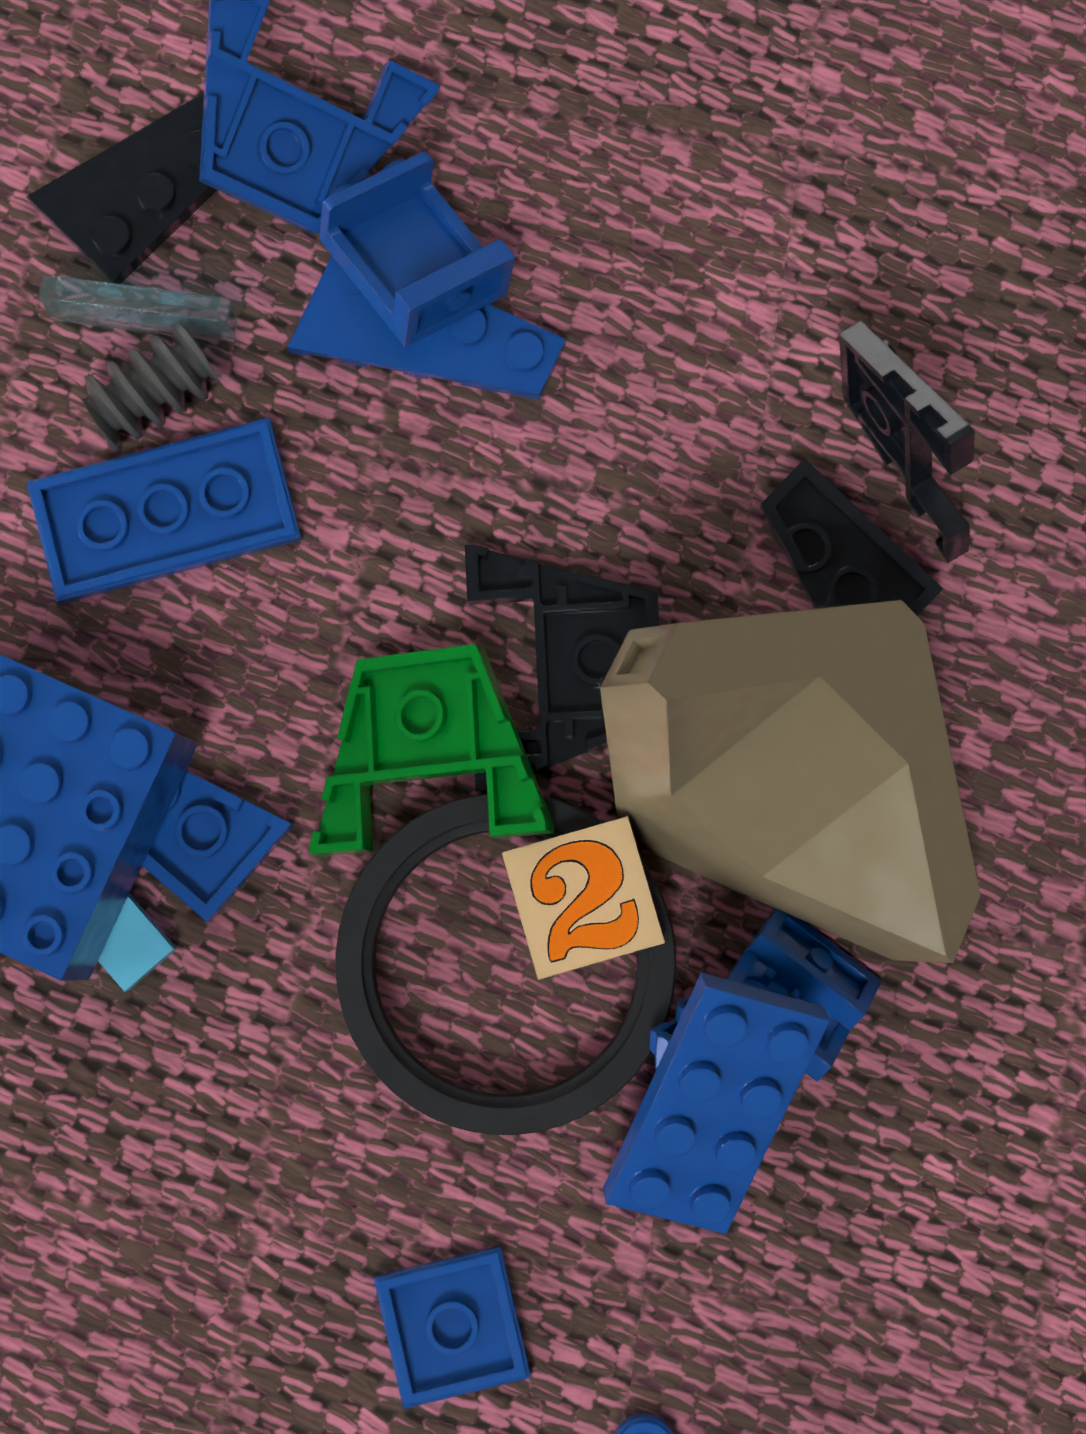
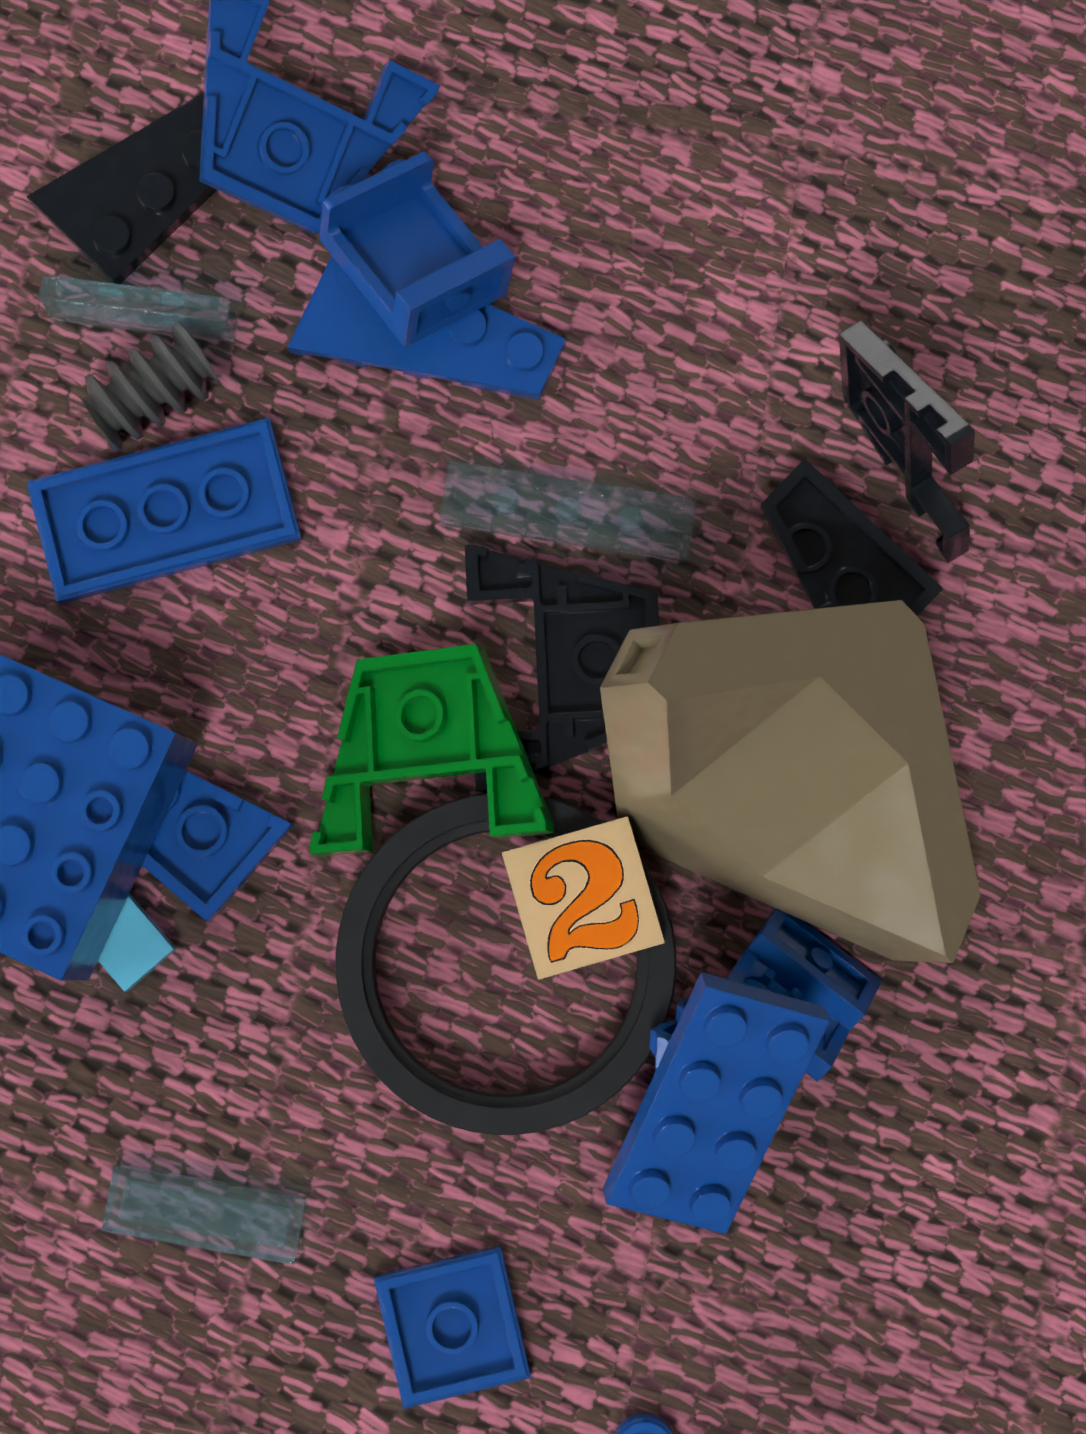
(204, 1213): none -> clear light blue tile
(567, 512): none -> clear light blue tile

